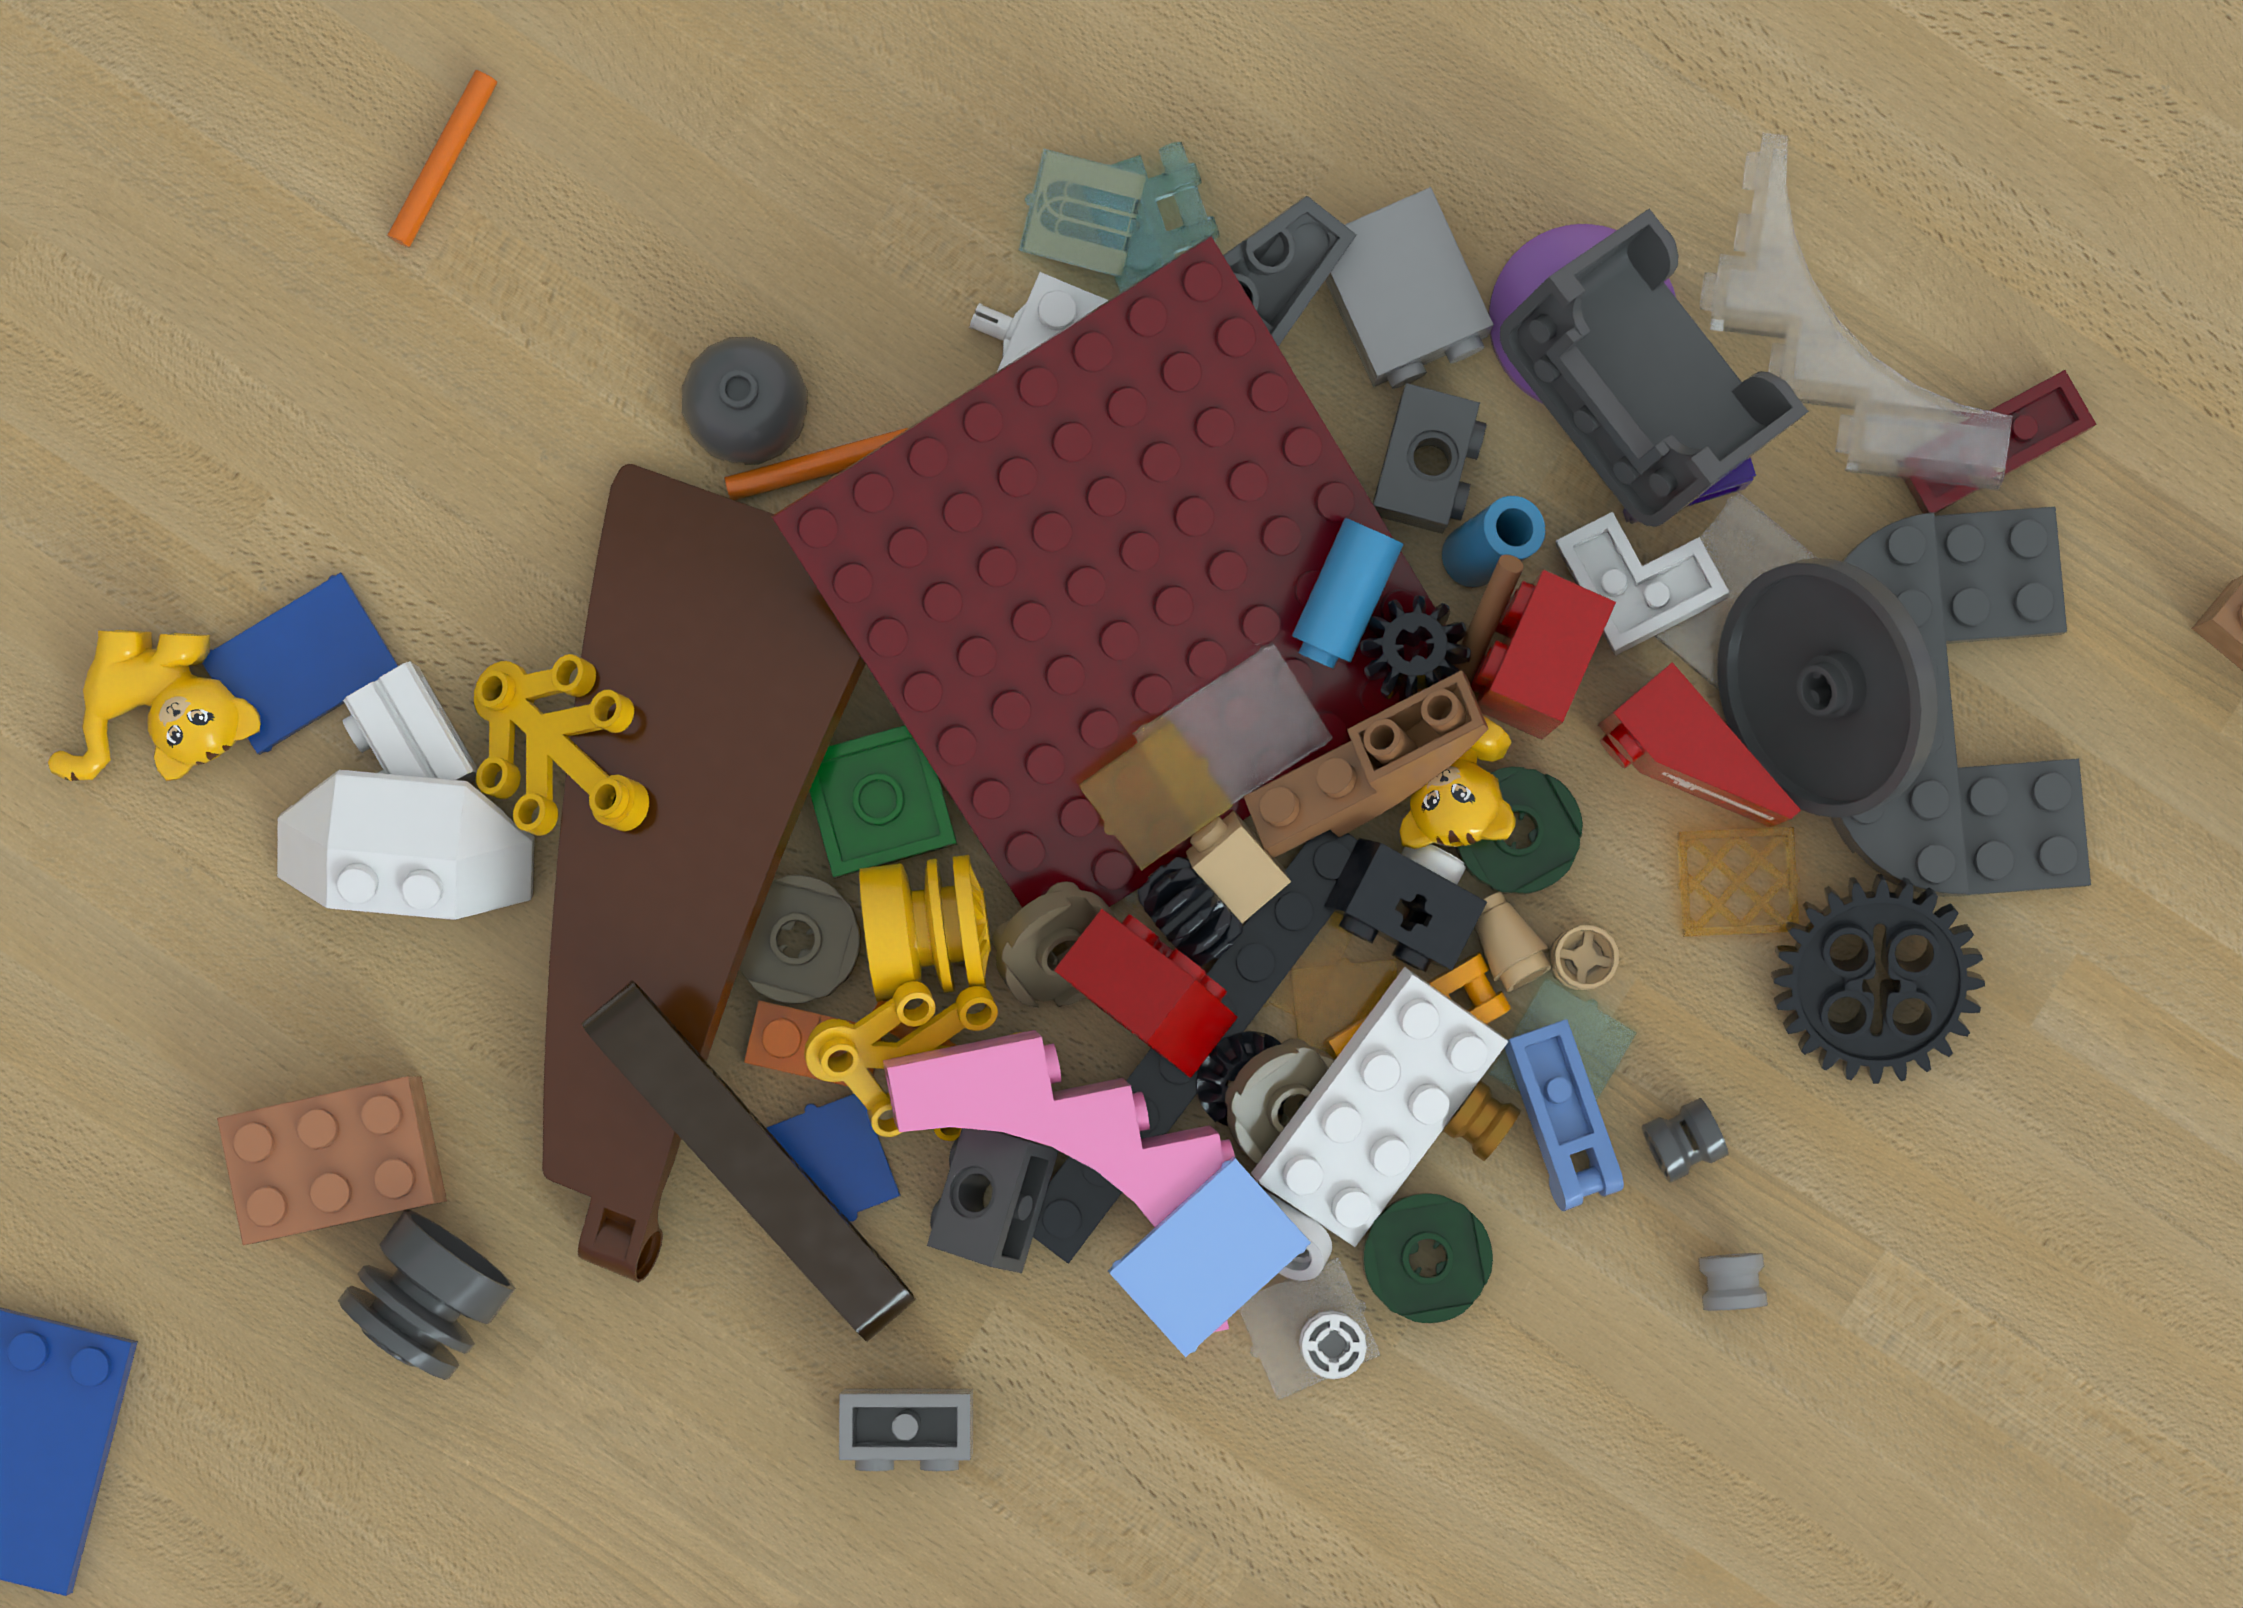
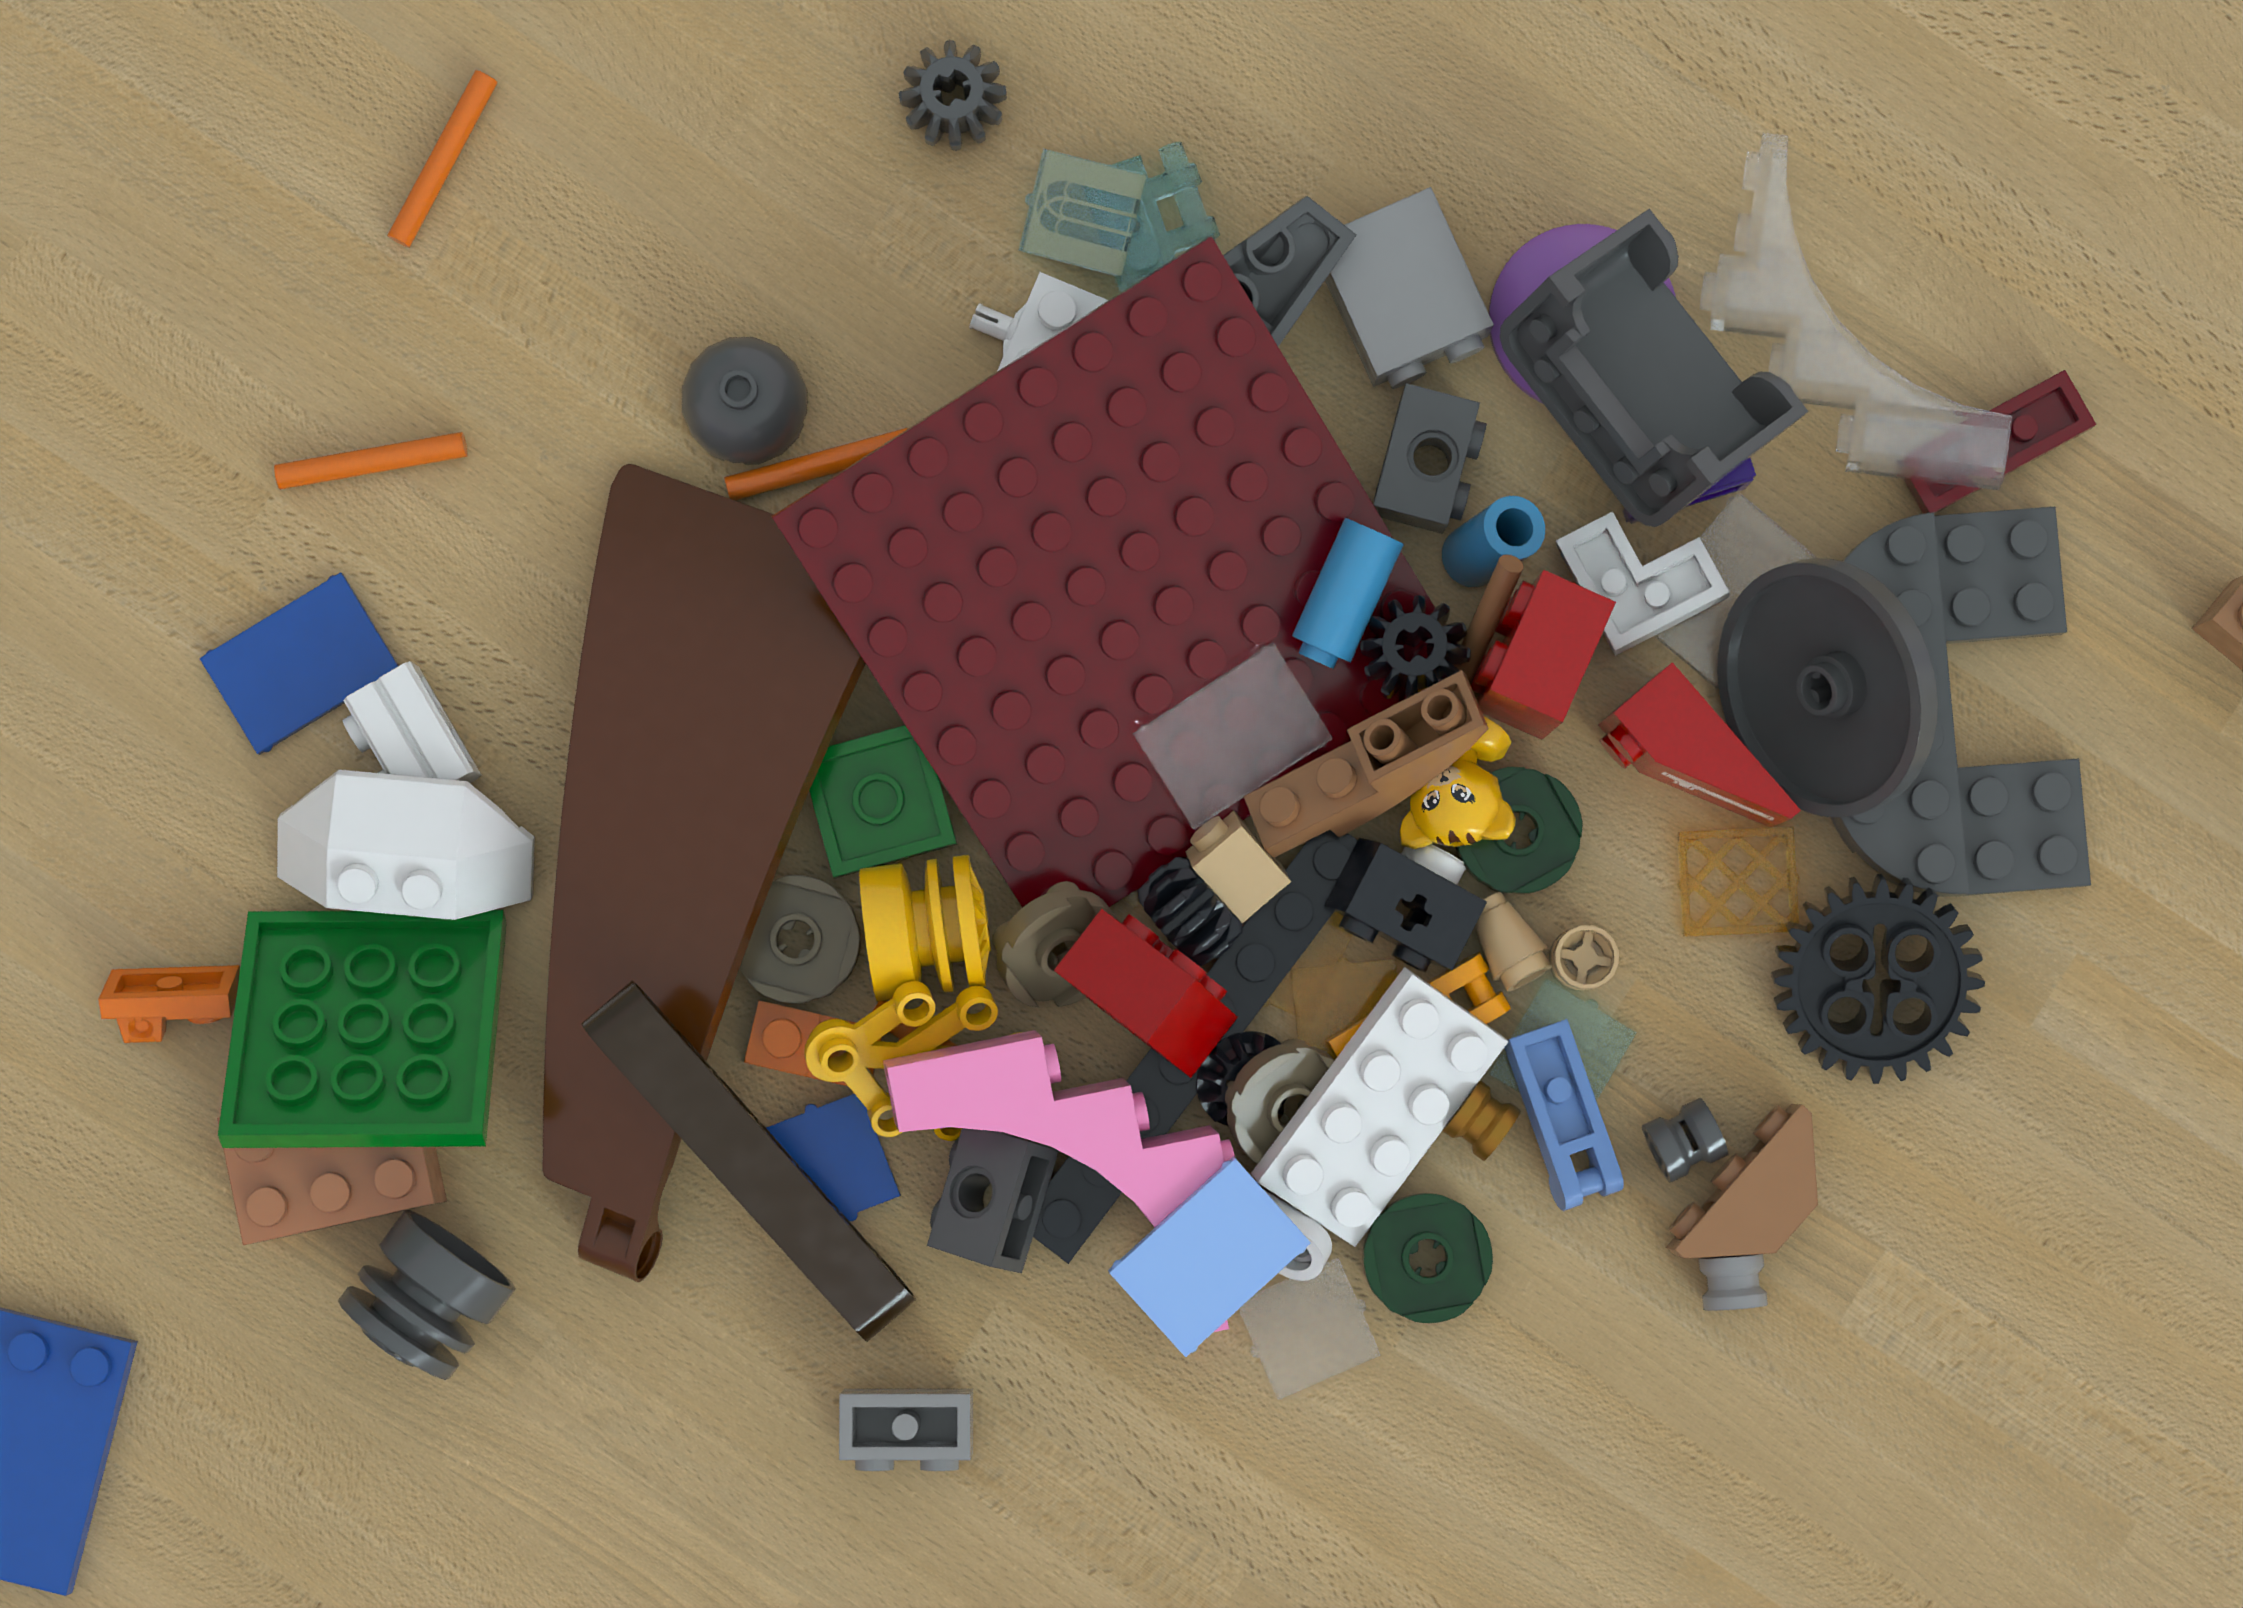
(150, 996): none -> orange hinge
(188, 717): yellow animal -> none
(363, 1030): none -> green plate
(370, 460): none -> orange bar
(549, 741): yellow plant -> none
(945, 75): none -> dark grey gear
(1156, 795): clear yellow piece -> none
(1331, 1334): white wheel -> none
(1756, 1197): none -> medium nougat slope

